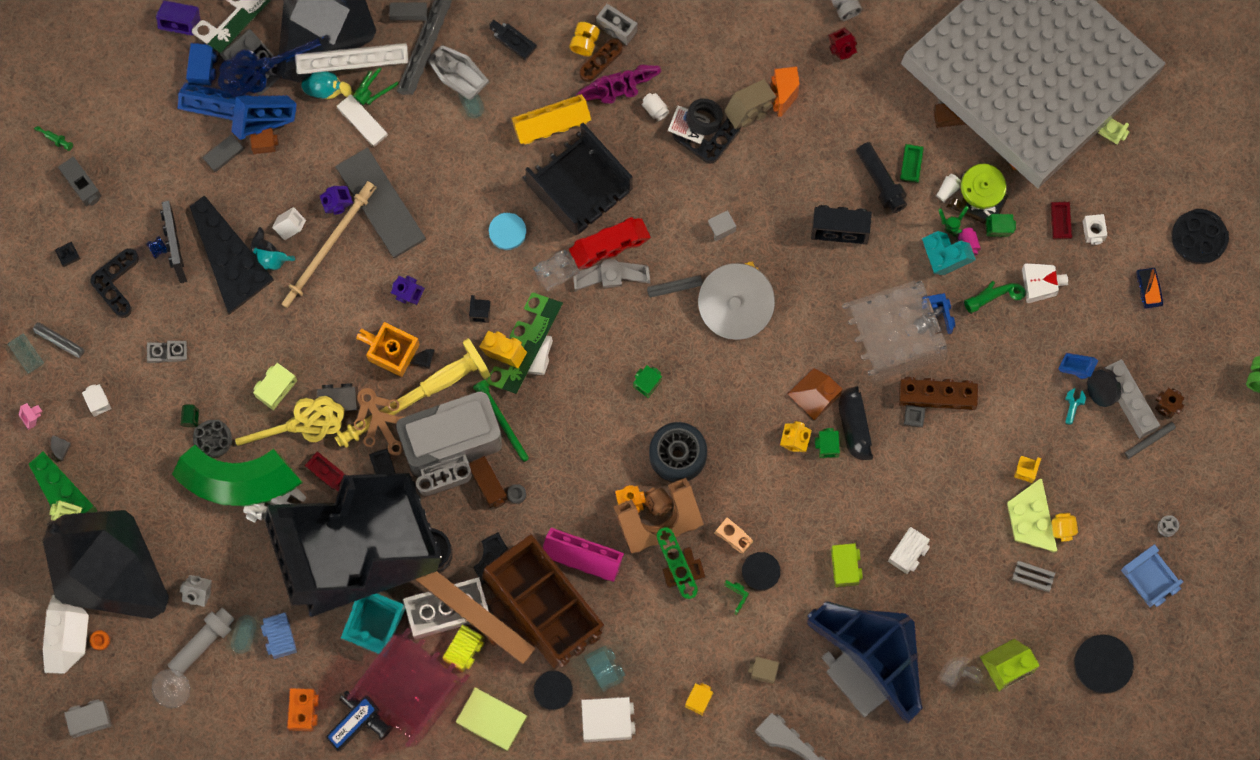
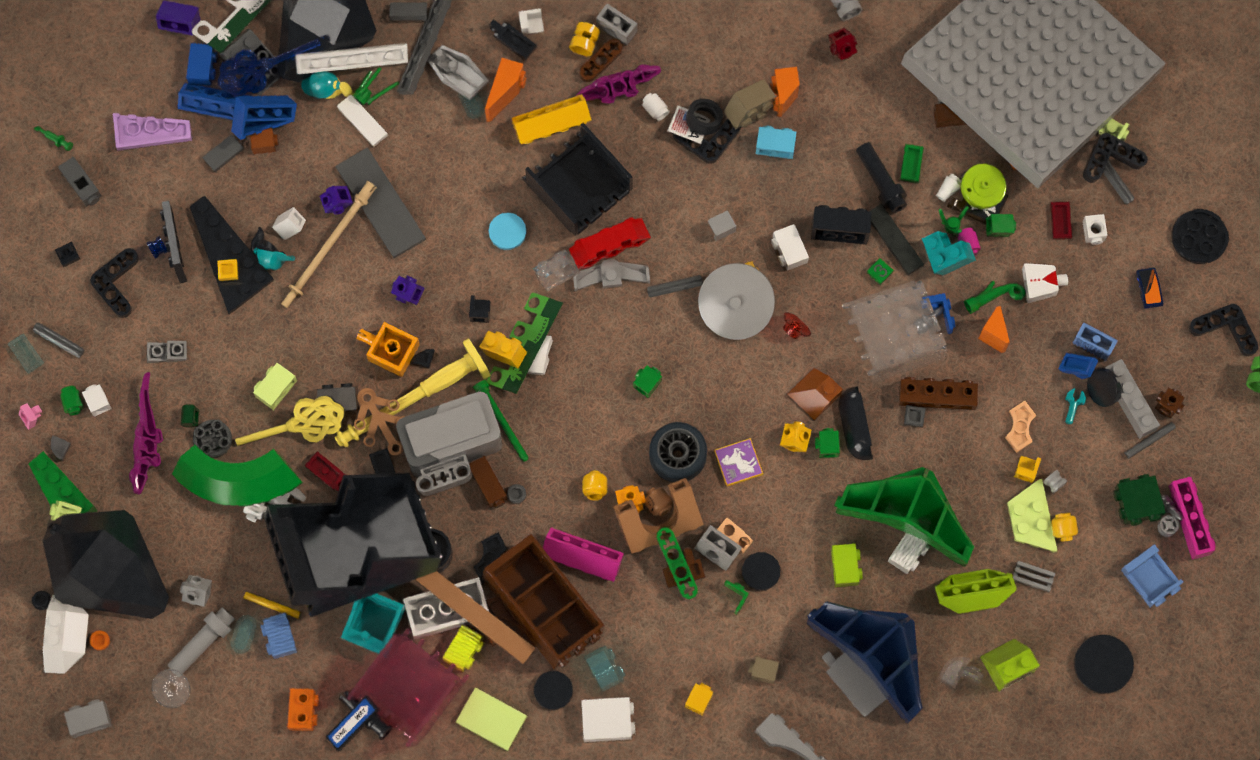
(41, 600): none -> black plate
(71, 400): none -> green brick
(145, 441): none -> magenta animal
(149, 131): none -> lavender wing
(228, 270): none -> yellow tile
(272, 605): none -> yellow bar
(506, 86): none -> orange slope
(531, 21): none -> white panel
(594, 485): none -> yellow head
(718, 547): none -> light grey brick
(738, 462): none -> tile
(776, 142): none -> medium azure brick
(790, 247): none -> white brick
(795, 326): none -> clear red piece
(880, 271): none -> green tile
(895, 240): none -> pearl dark grey tile
(912, 505): none -> green panel
(975, 590): none -> lime wedge
(995, 331): none -> orange slope
(1019, 434): none -> light nougat tile
(1055, 481): none -> light grey wheel
(1095, 341): none -> medium blue brick
(1112, 150): none -> black beam
(1117, 182): none -> dark grey axle
(1139, 500): none -> dark green brick
(1170, 508): none -> flat silver bar
(1194, 523): none -> dark pink brick
(1232, 322): none -> black beam

